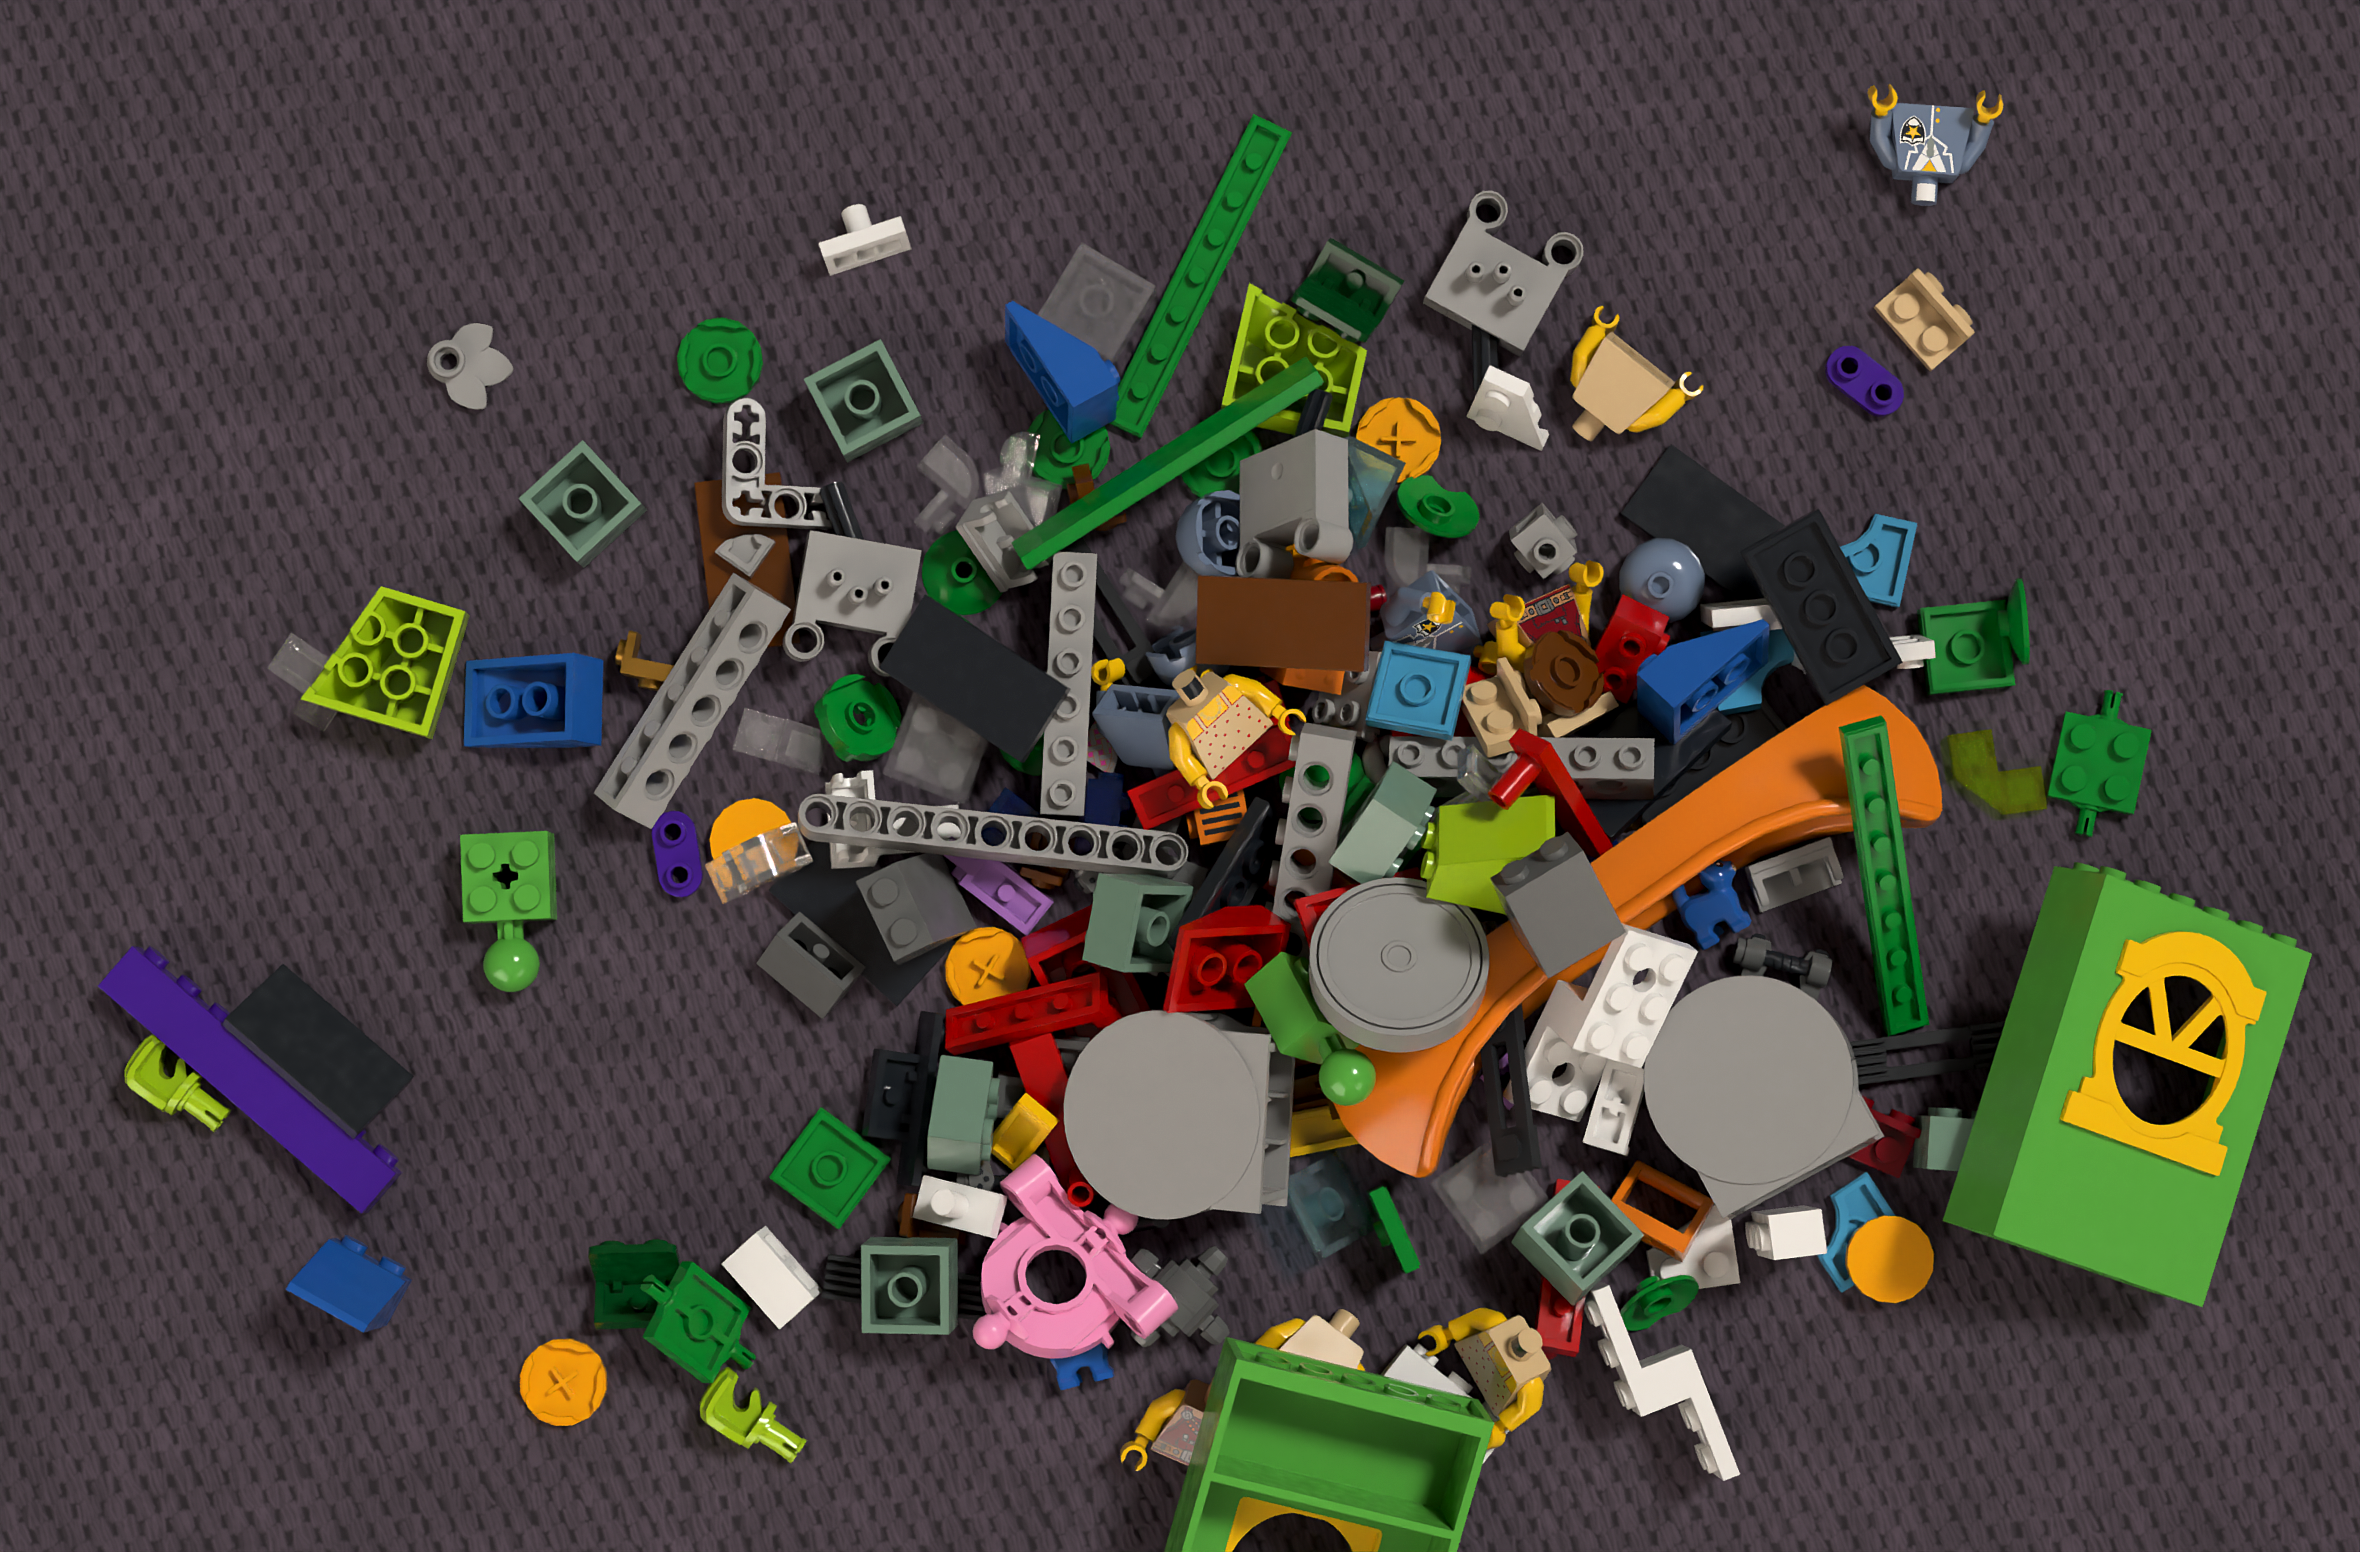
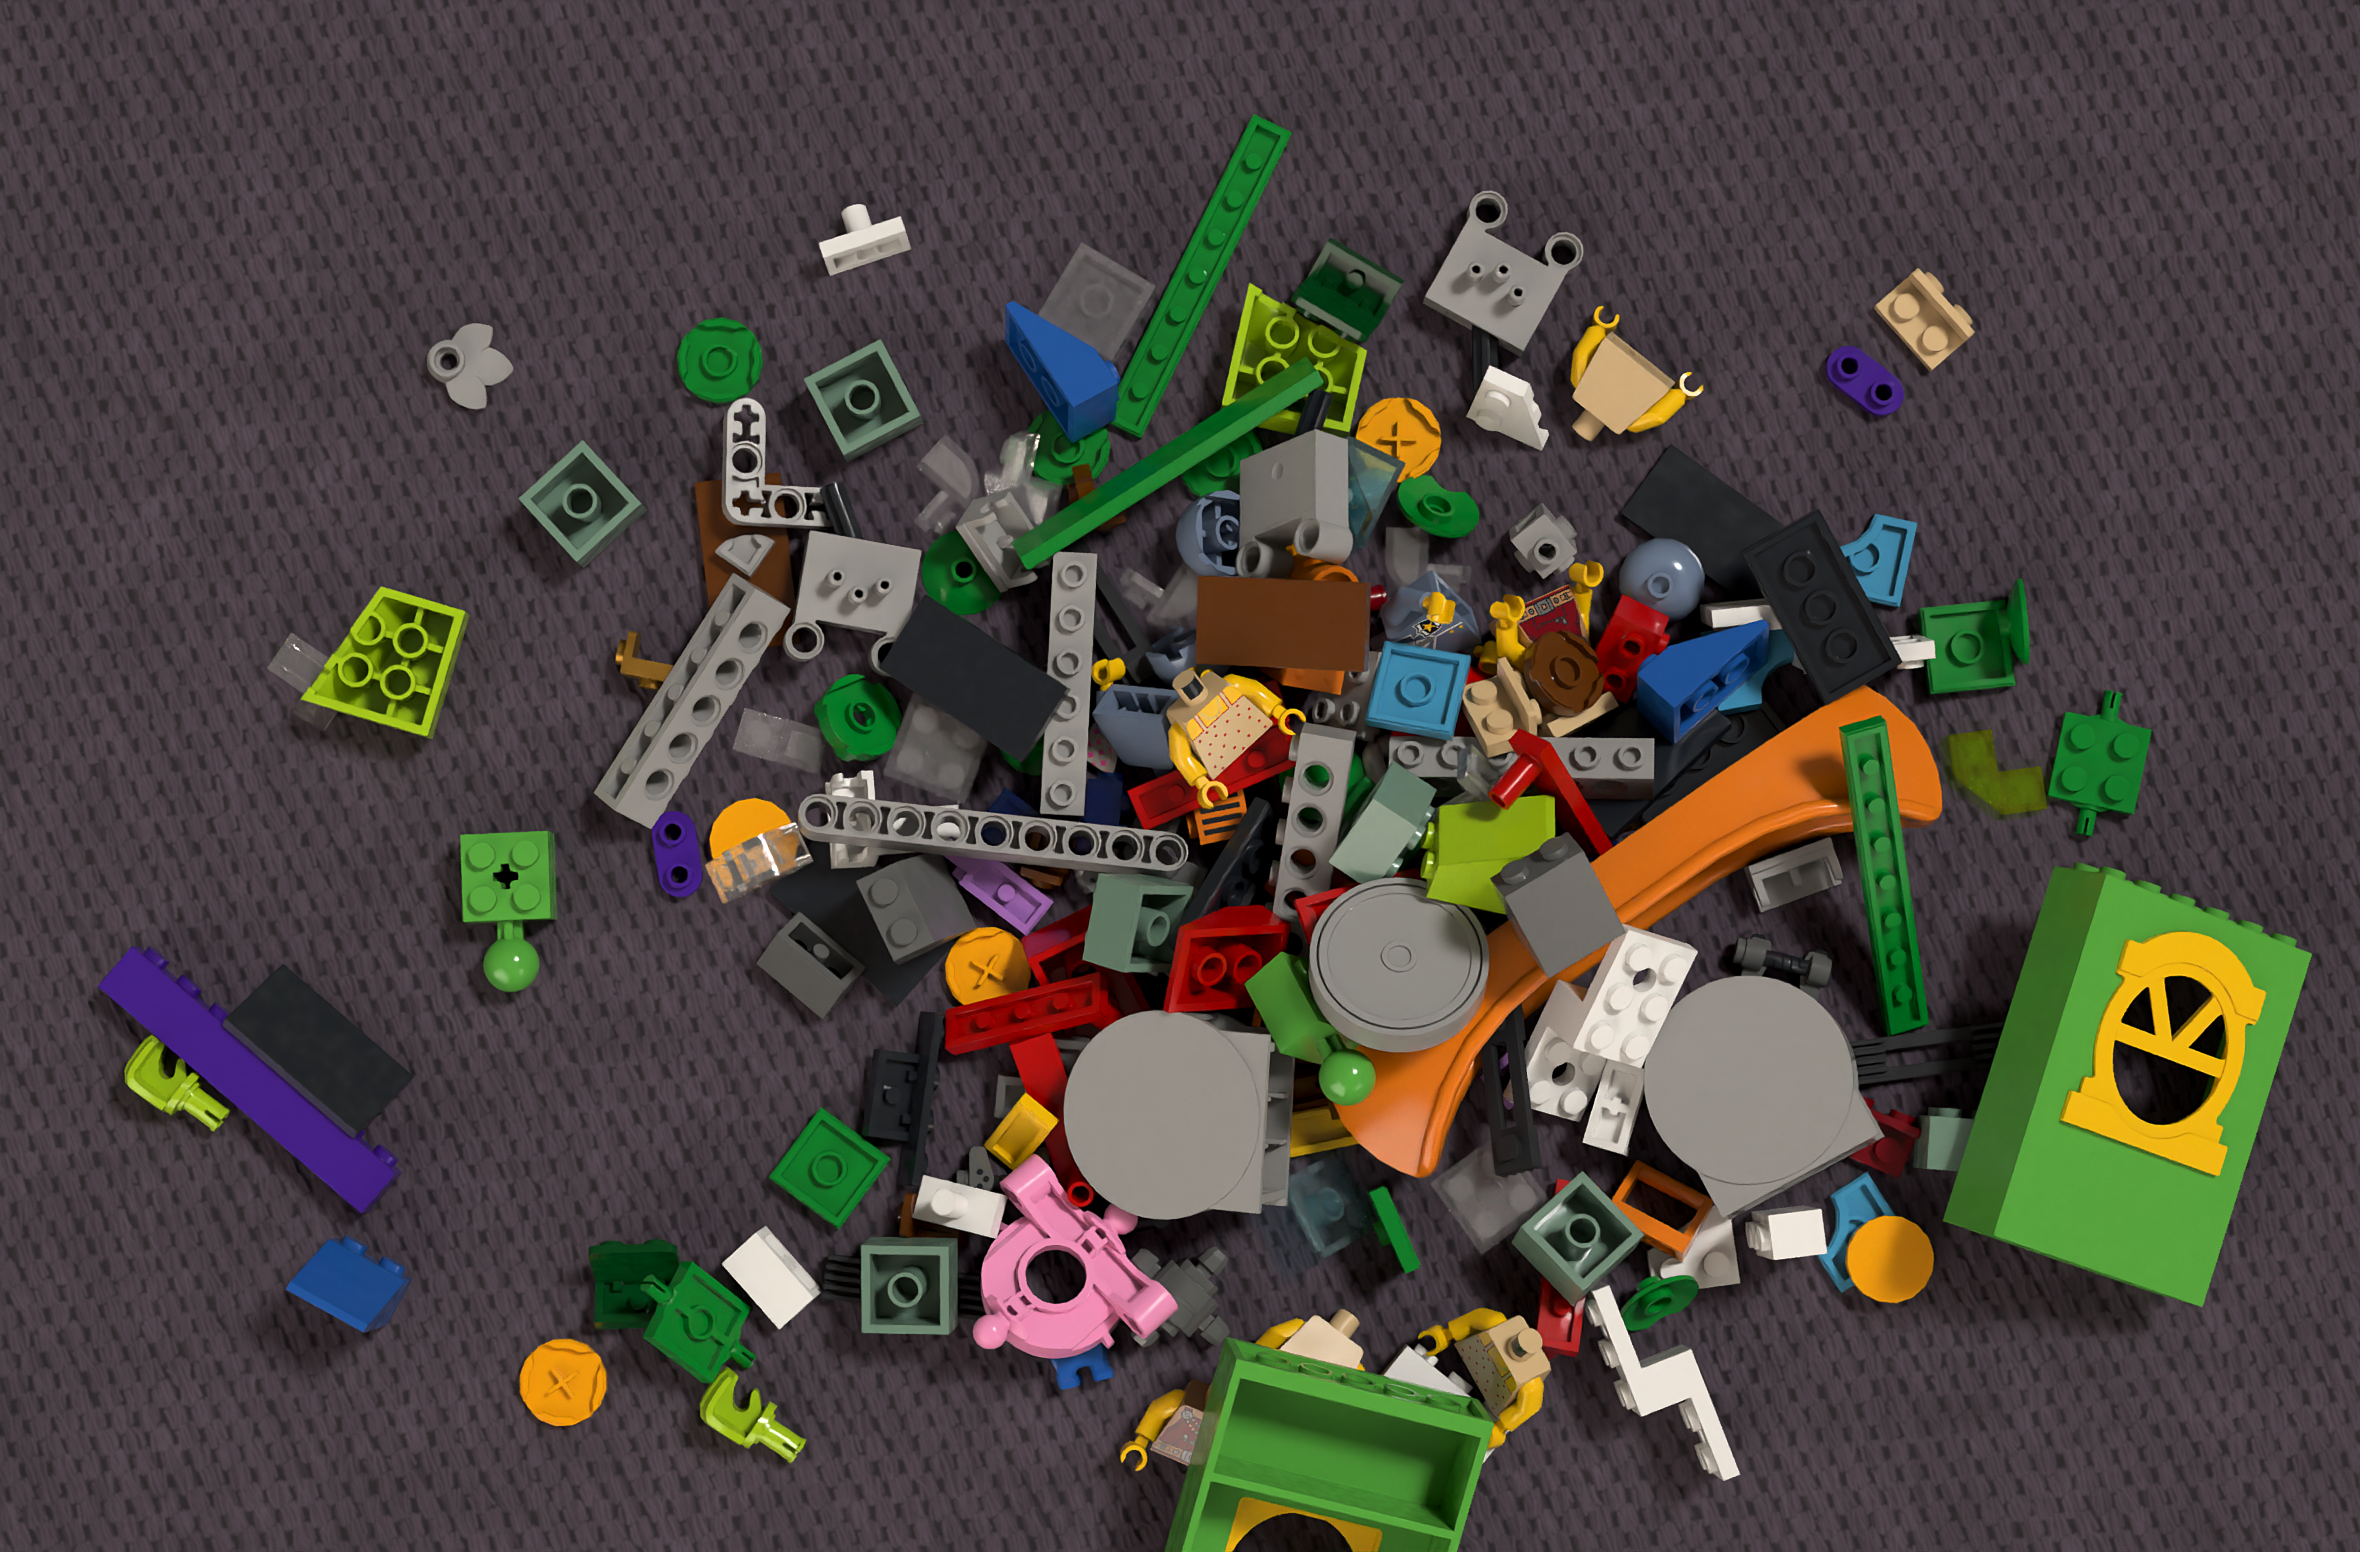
(534, 702): blue slope -> none
(962, 1115): sand green brick -> none
(1714, 905): blue animal -> none
(1928, 140): sand blue torso -> none

